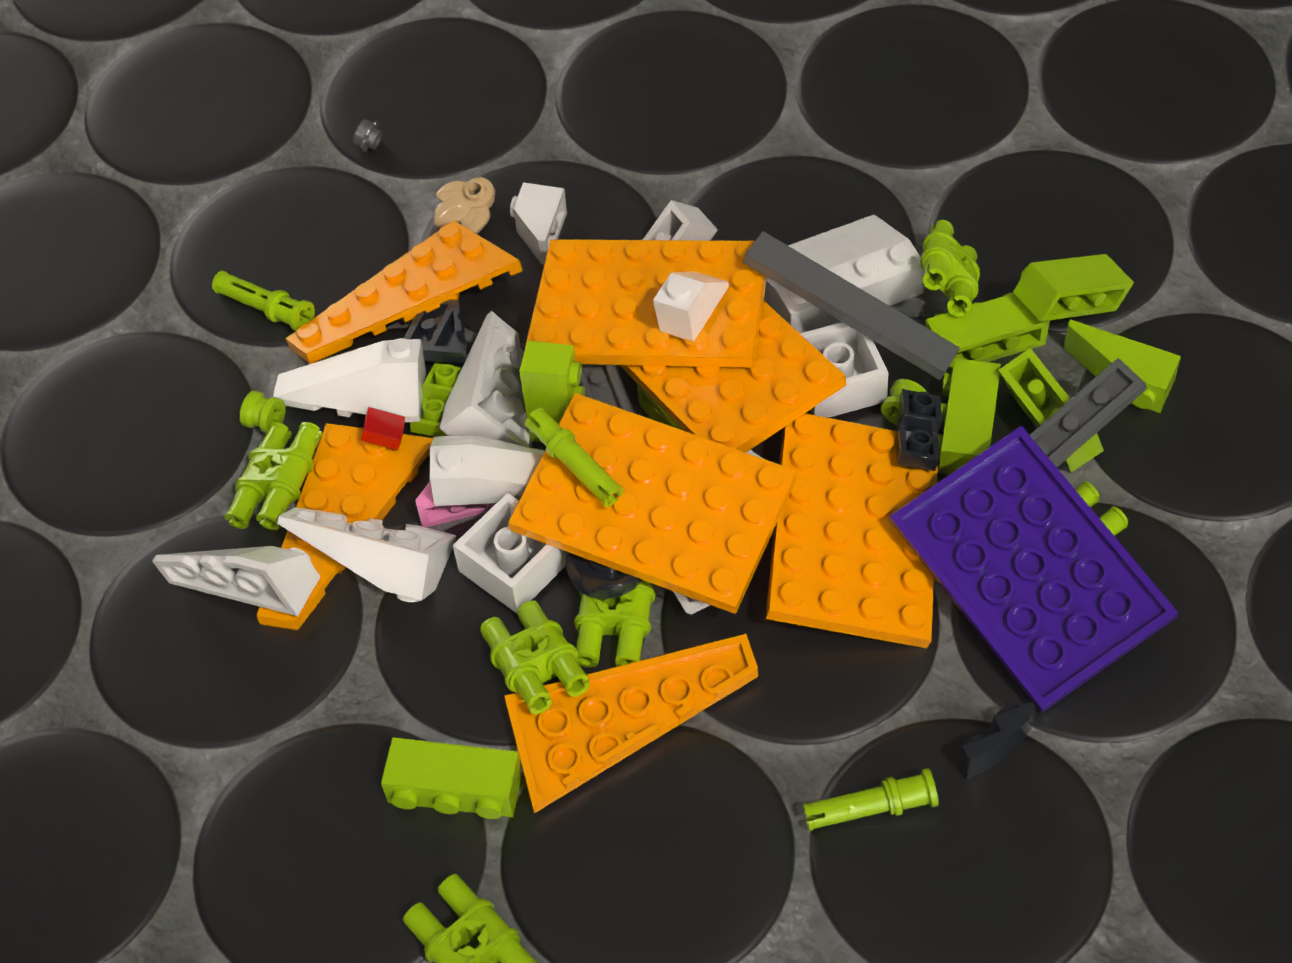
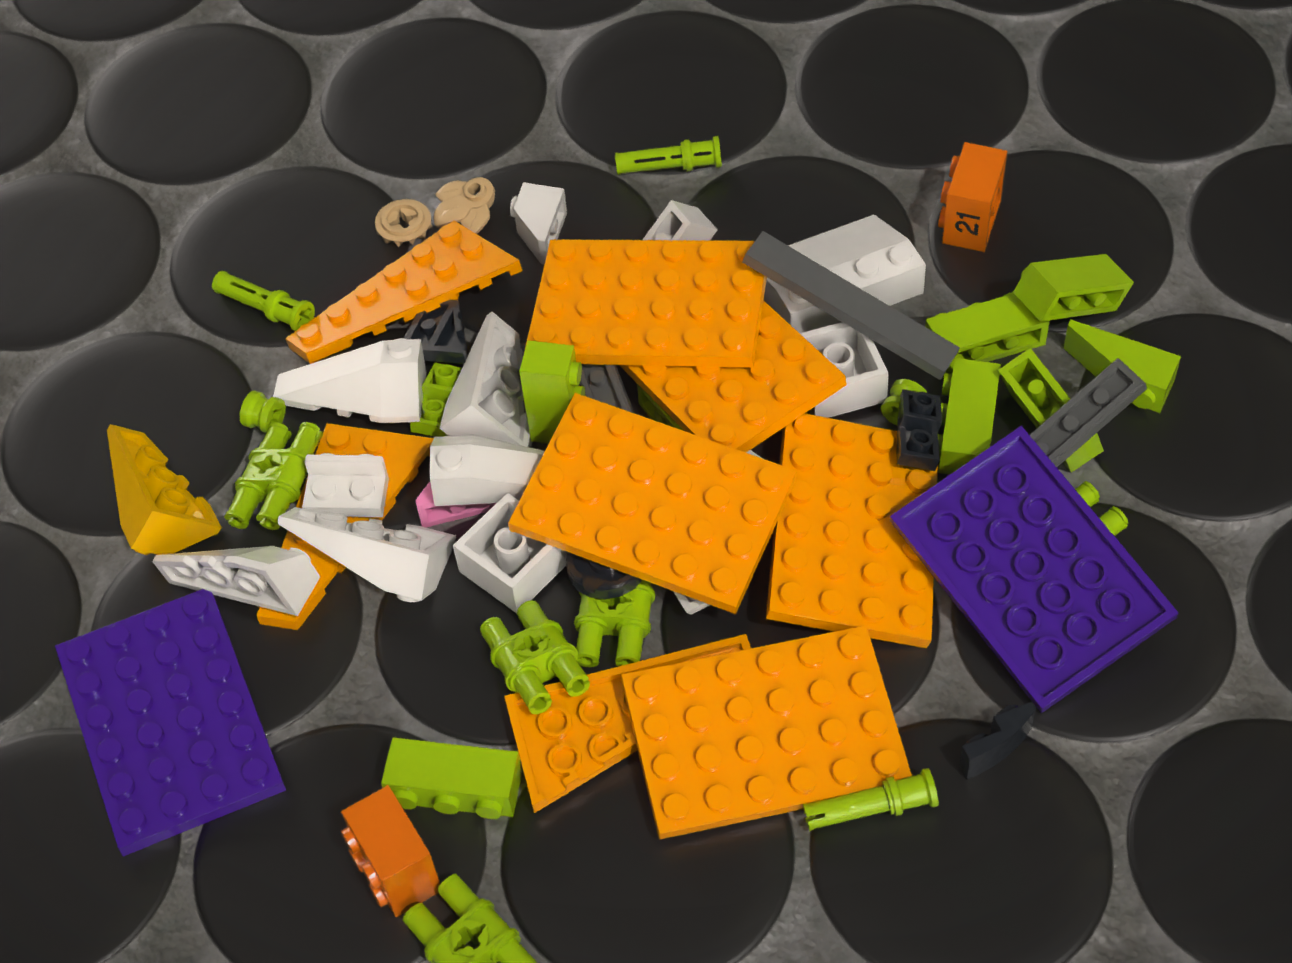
(154, 501): none -> yellow wedge
(168, 721): none -> dark purple plate
(346, 484): none -> white bracket
(368, 135): flat silver plate -> none
(383, 428): red tile -> none
(389, 852): none -> orange brick
(412, 212): none -> tan gear
(562, 445): lime pin -> none
(626, 161): none -> lime pin
(687, 303): white slope -> none
(762, 730): none -> light orange plate
(950, 268): lime pin -> none
(972, 196): none -> orange brick

